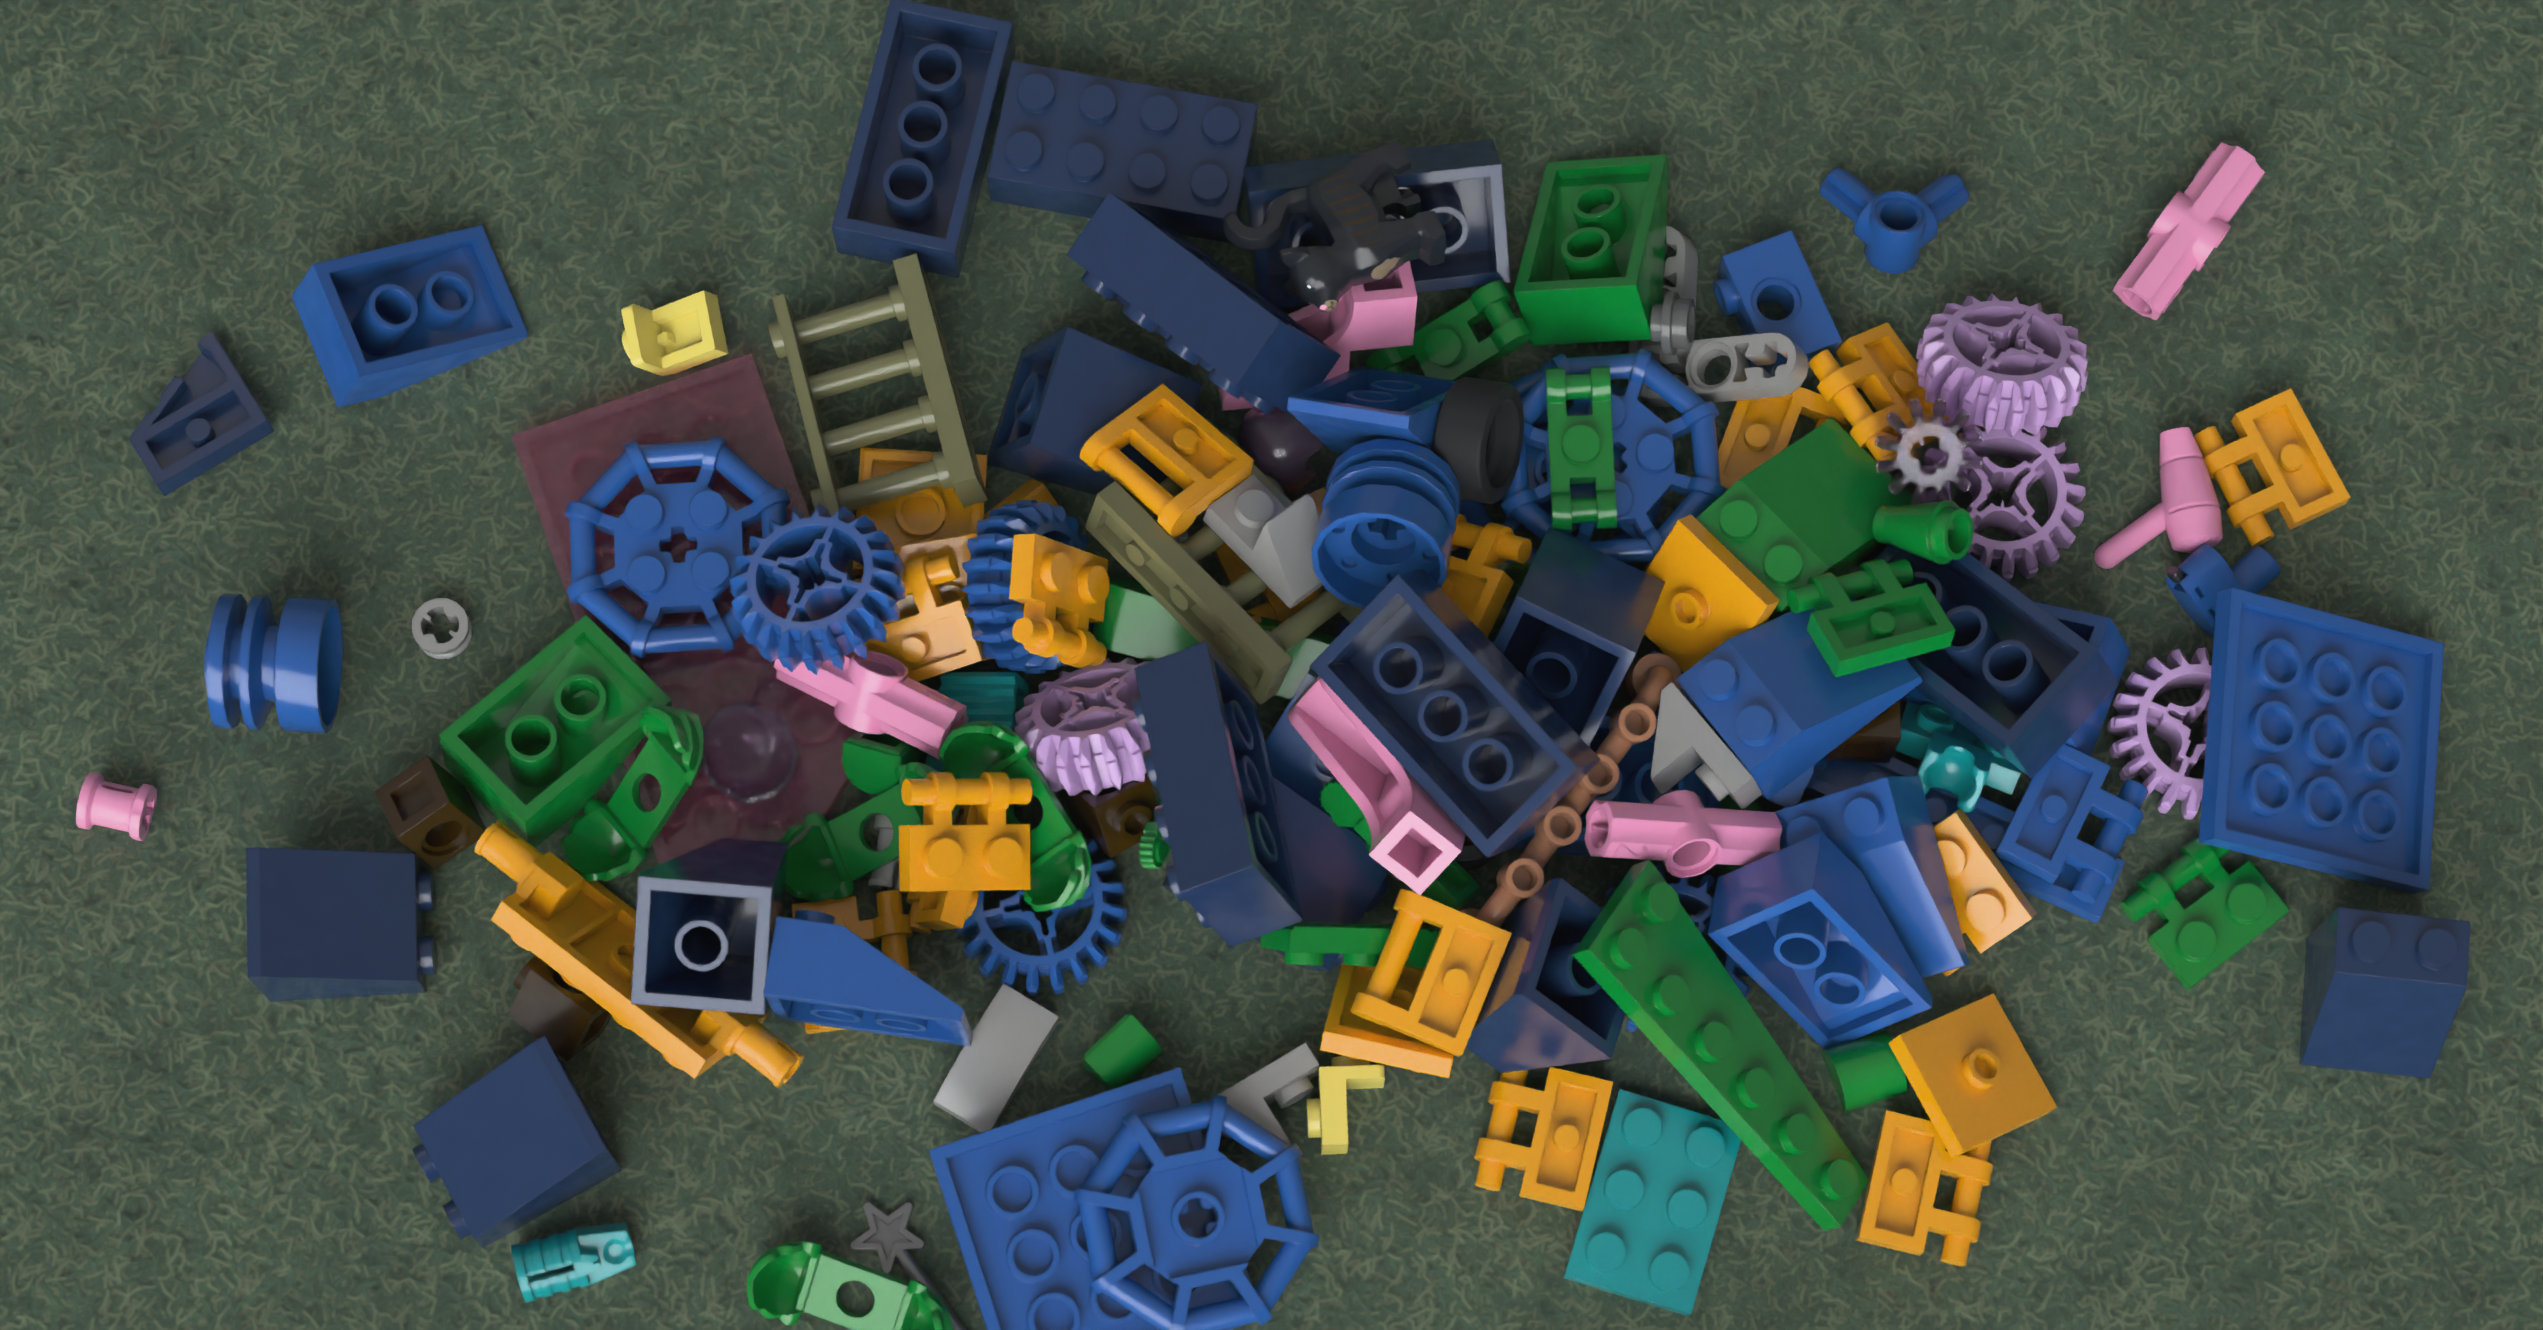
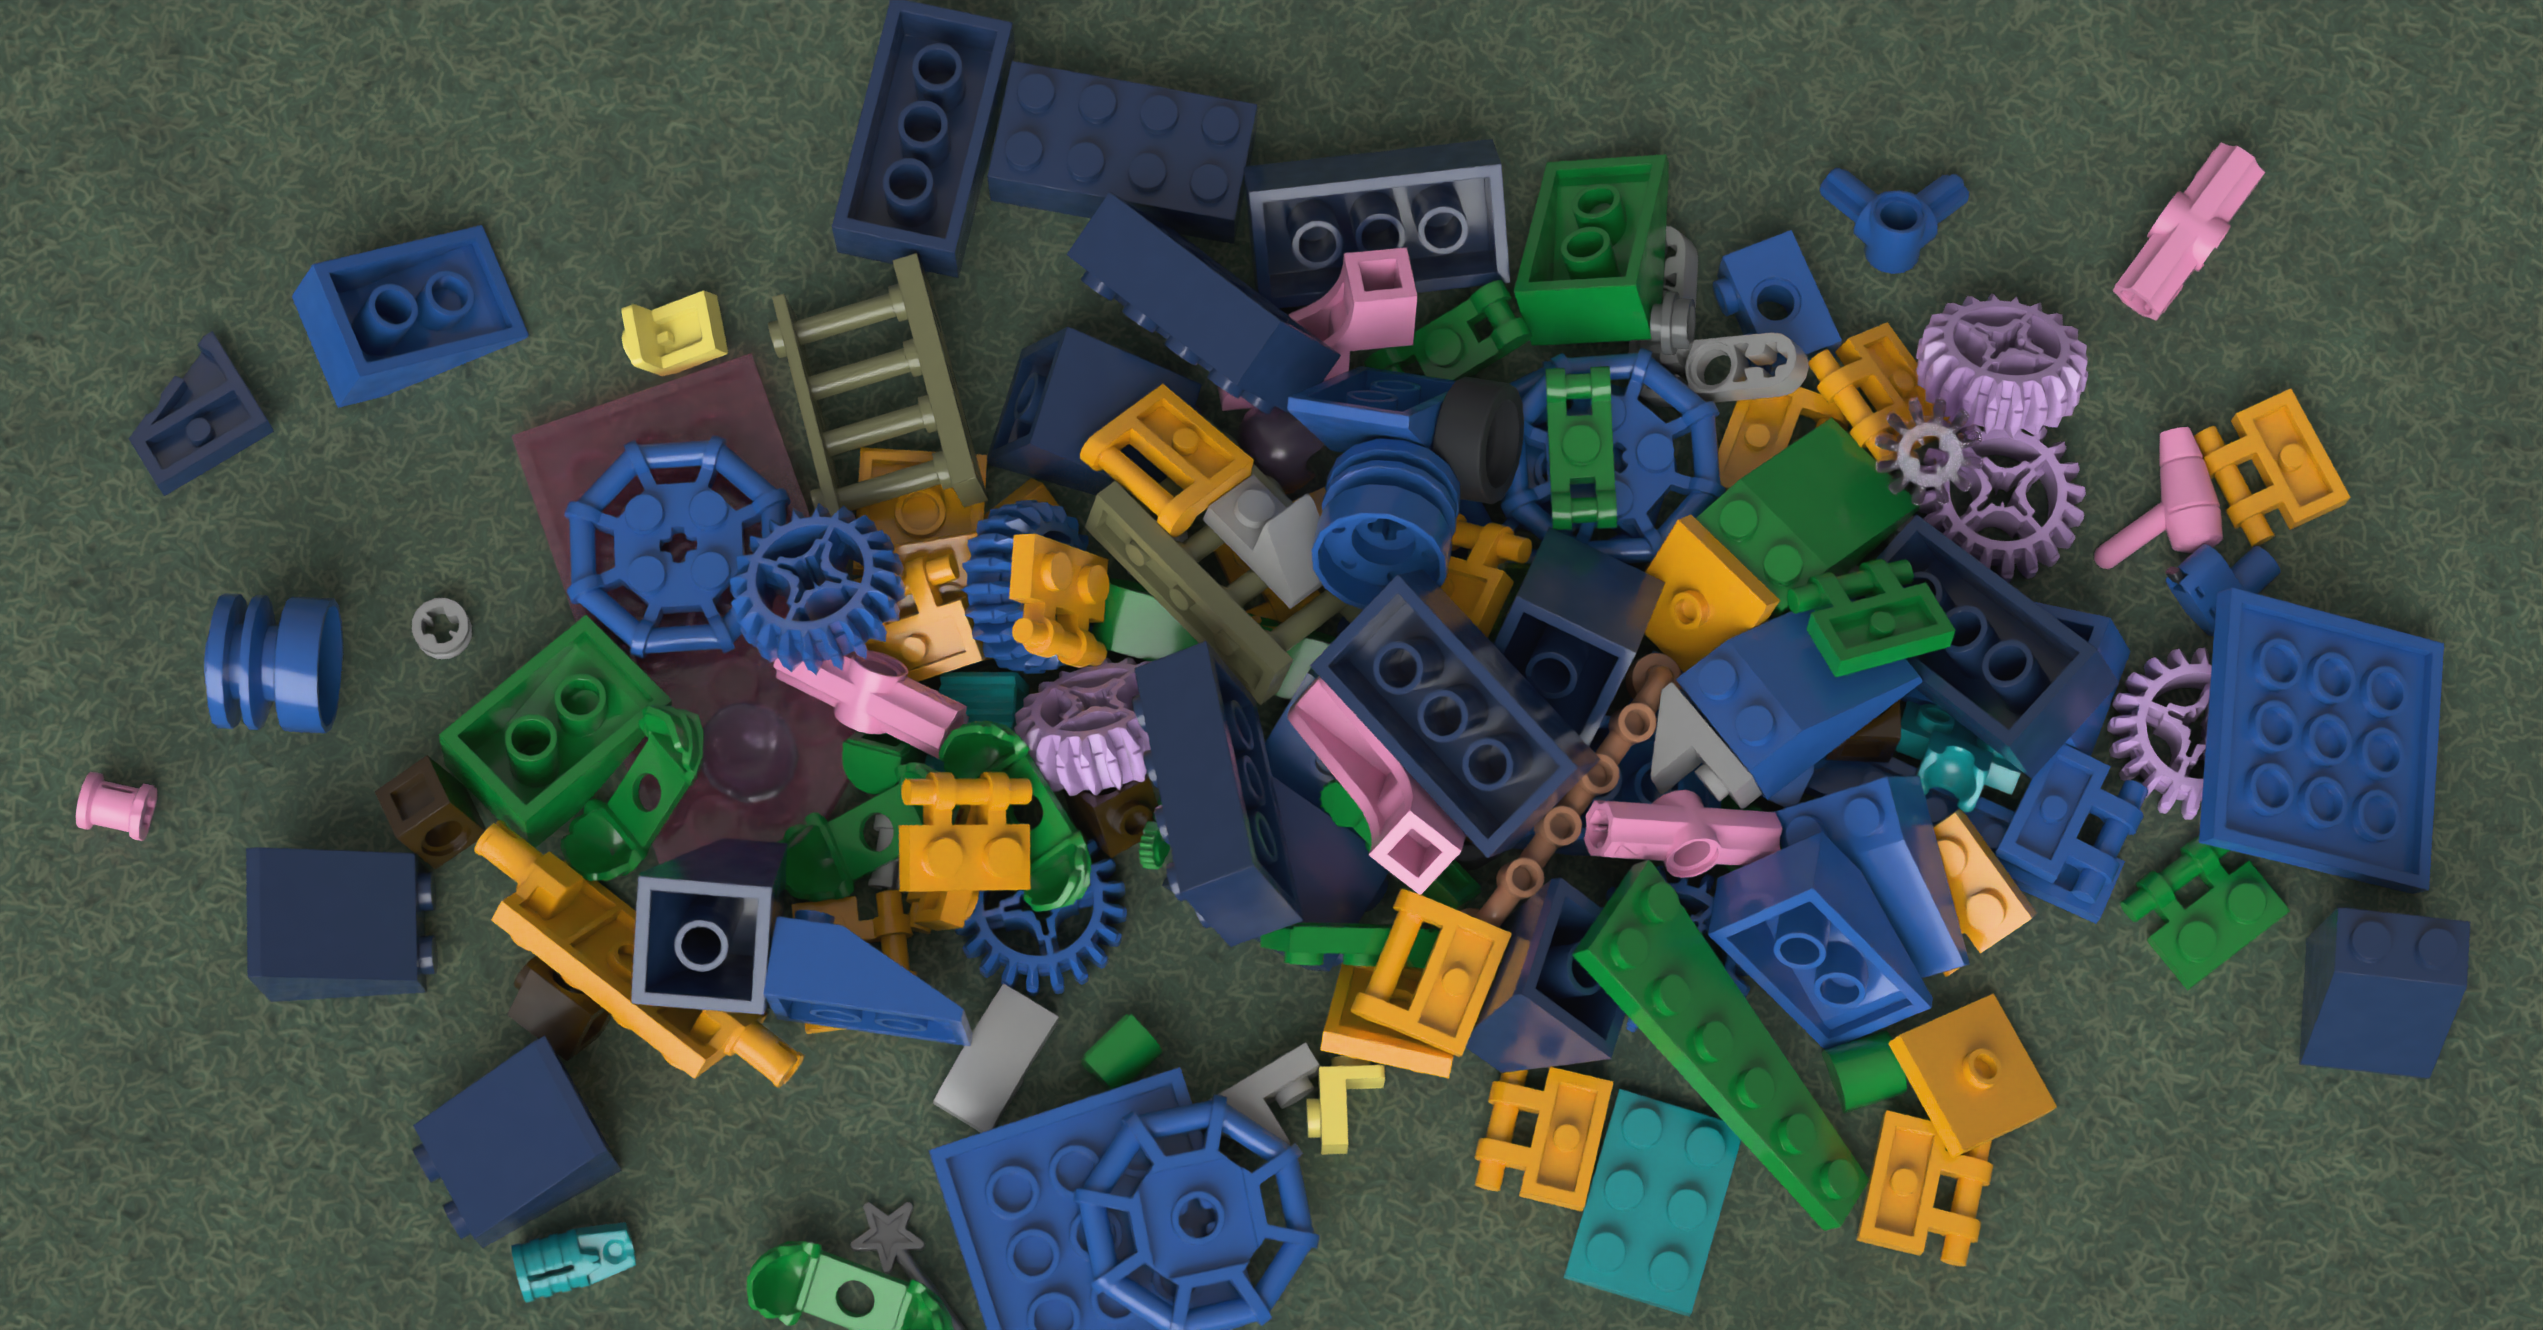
(1350, 216): black animal -> none
(1930, 530): green cone -> none

